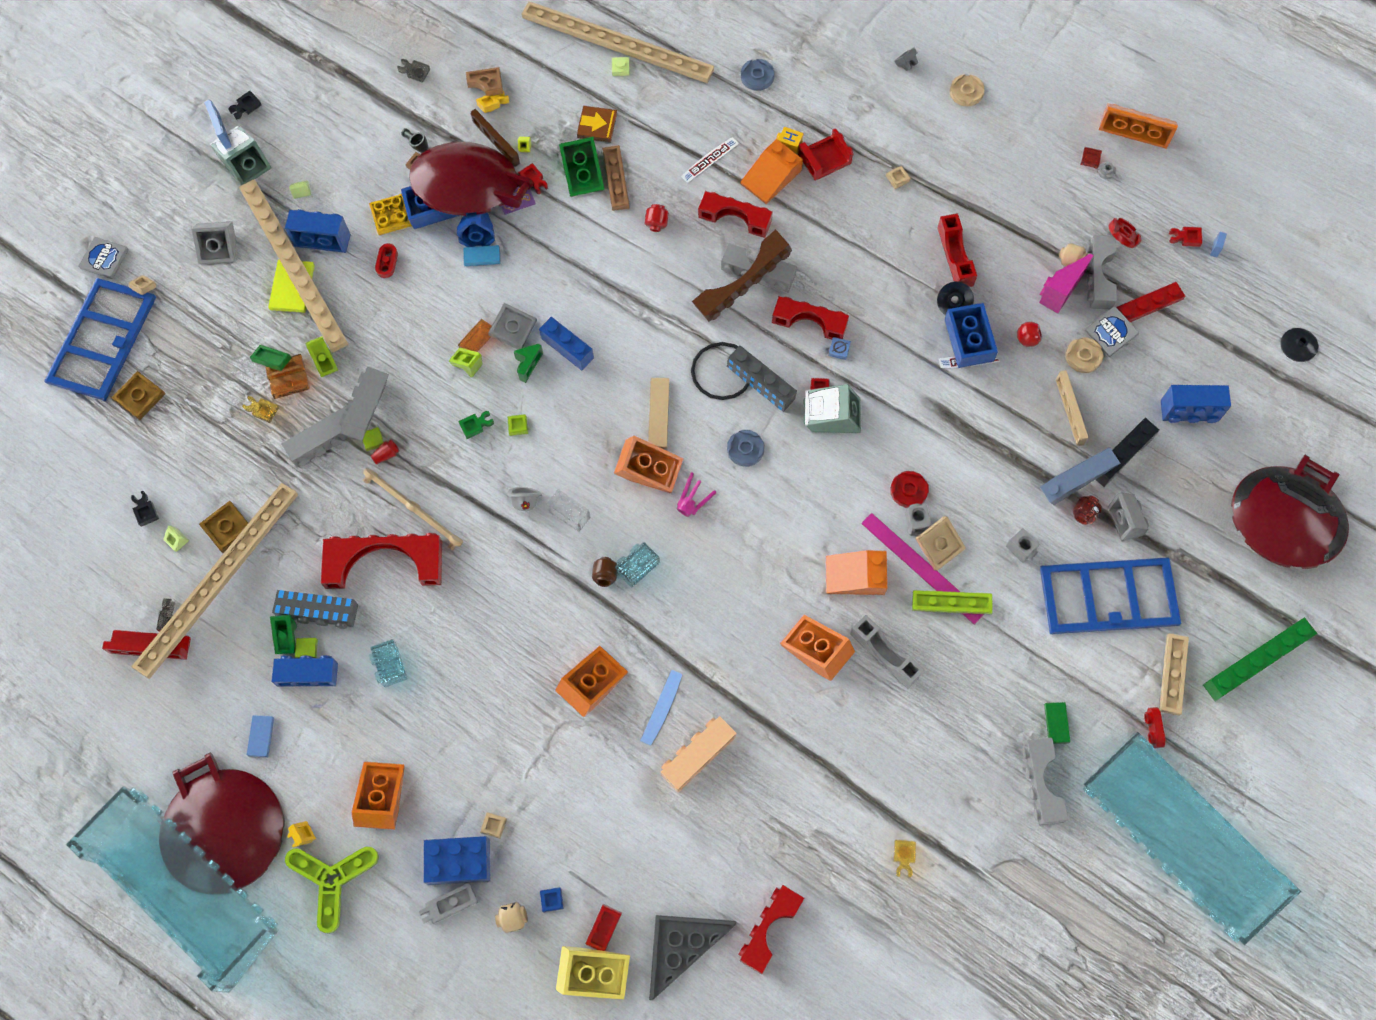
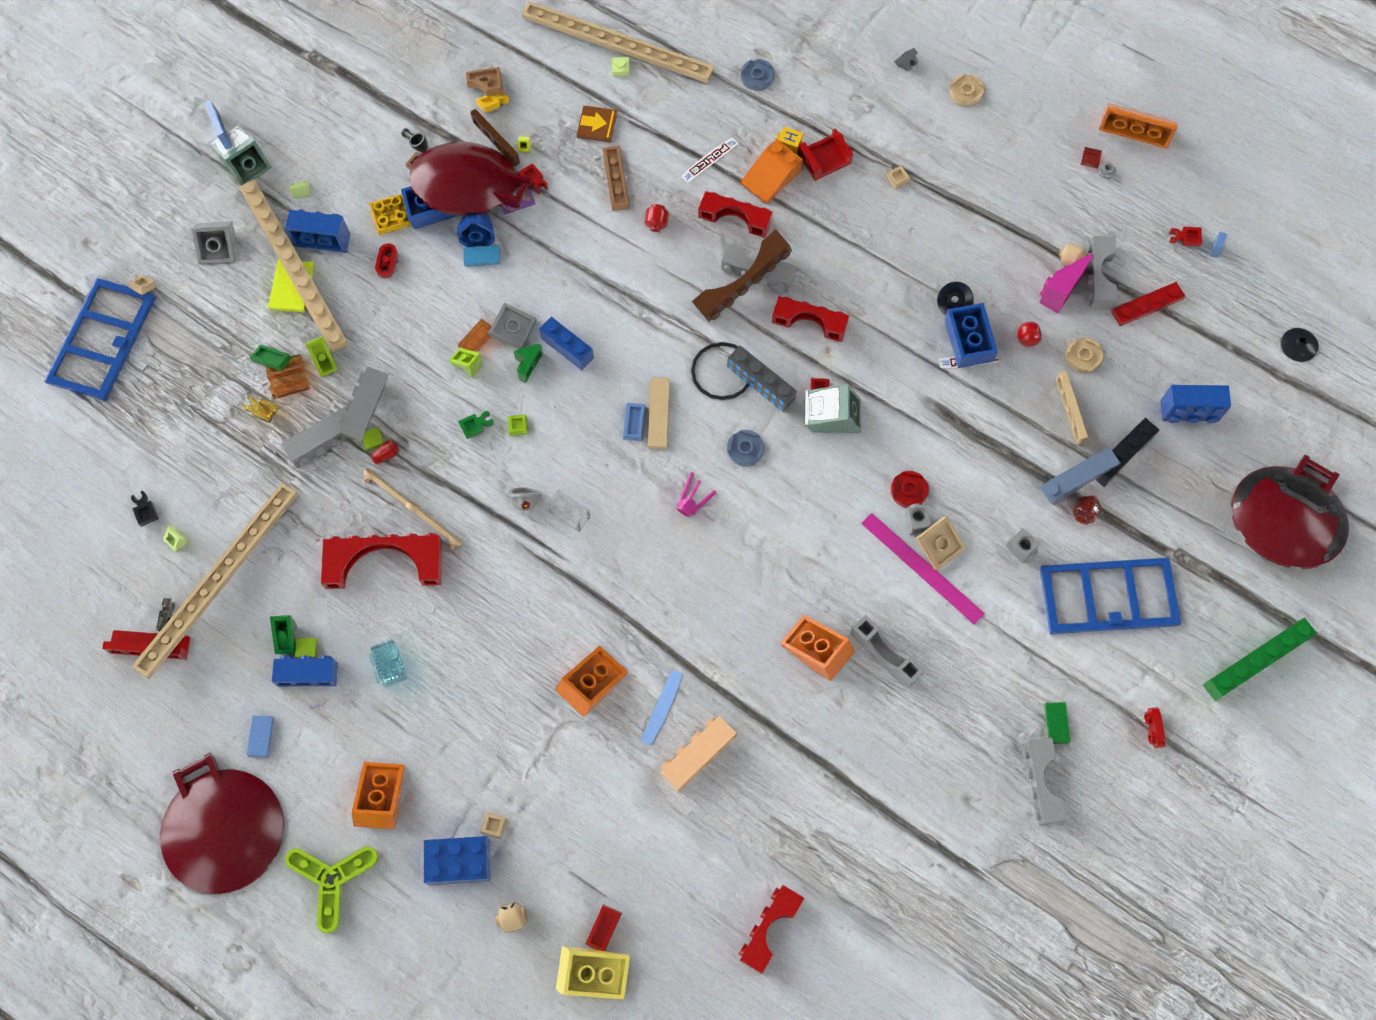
(103, 257): tile -> none
(138, 395): pearl gold tile -> none
(176, 887): clear light blue windscreen -> none
(224, 525): pearl gold tile -> none
(246, 103): black plate -> none
(301, 834): yellow tile -> none
(316, 608): dark grey brick -> none
(416, 70): clear smoke plate -> none
(449, 903): light grey hinge -> none
(551, 899): blue tile -> none
(581, 166): green slope -> none
(604, 572): reddish brown head -> none
(634, 421): none -> medium blue tile
(637, 564): clear light blue brick -> none
(648, 464): orange slope -> none
(679, 945): dark grey tile -> none
(839, 348): medium blue tile -> none
(857, 573): slope -> none
(904, 854): clear yellow plate -> none
(952, 241): red arch -> none
(952, 602): lime plate -> none
(1112, 331): tile -> none
(1124, 232): red tile -> none
(1128, 516): light grey slope -> none
(1174, 674): tan plate -> none
(1190, 839): clear light blue windscreen -> none

